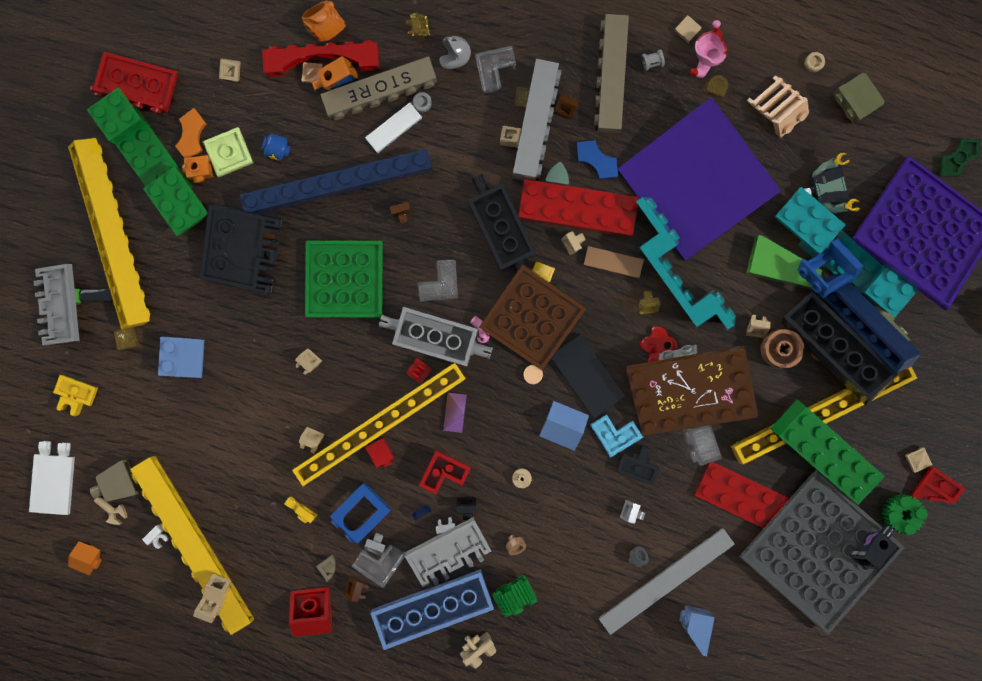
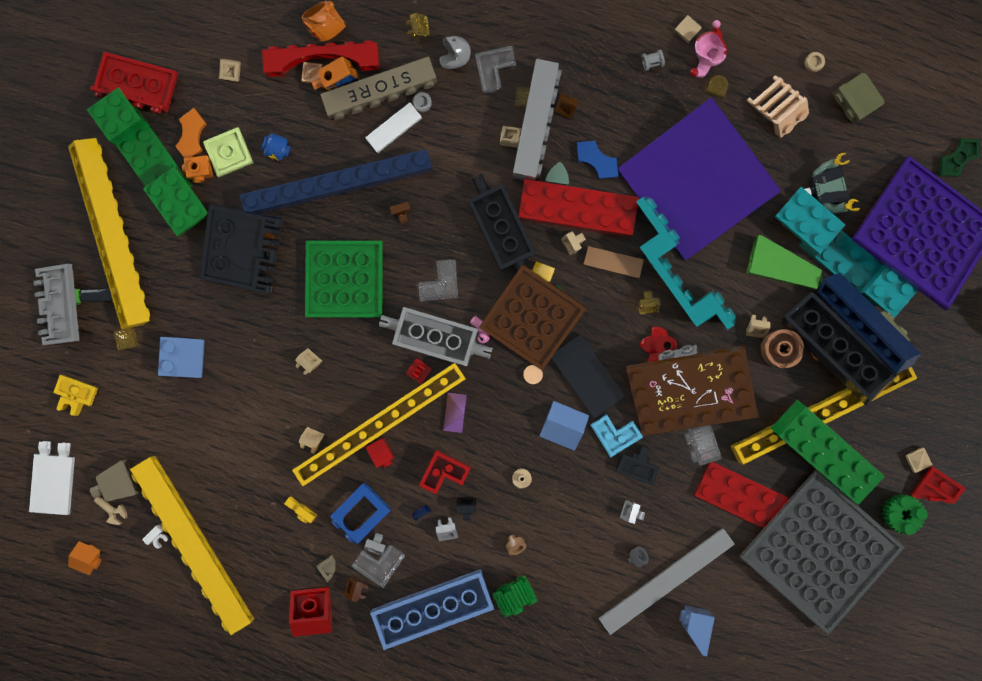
(213, 598): tan brick -> none
(447, 551): light grey hinge -> none
(476, 647): tan hips -> none
(612, 73): dark tan brick -> none
(842, 257): blue panel -> none
(874, 548): black torso -> none

